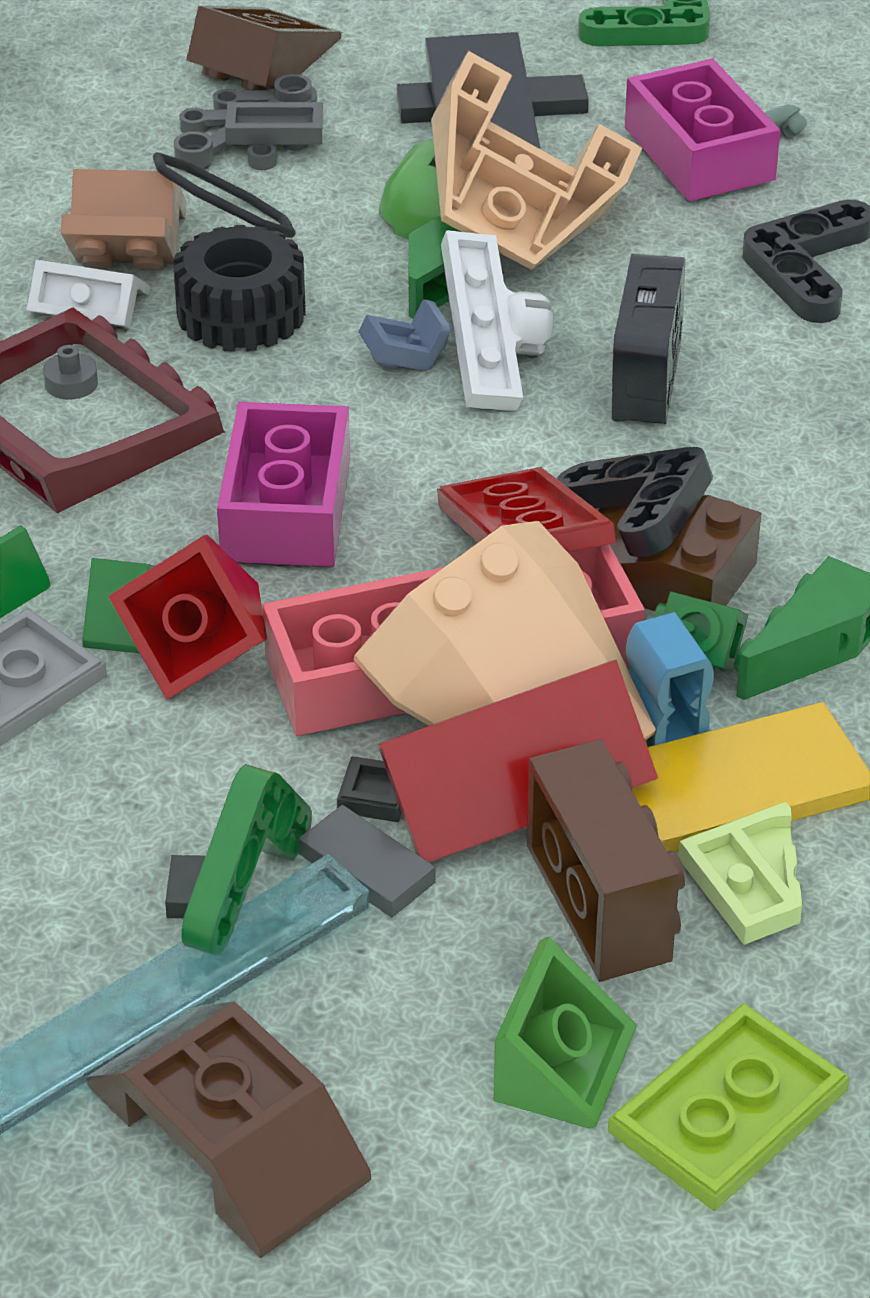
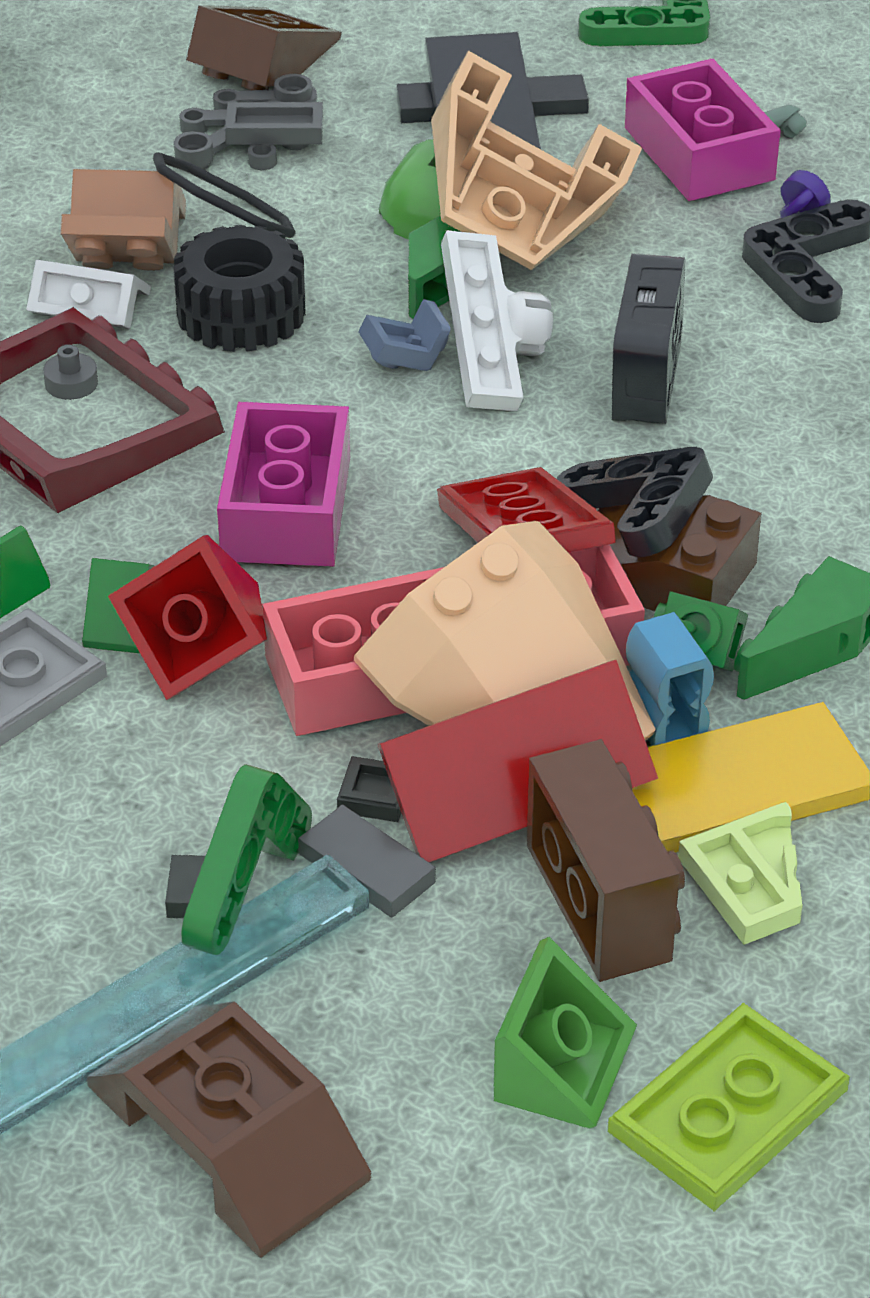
(803, 192): none -> dark purple tile

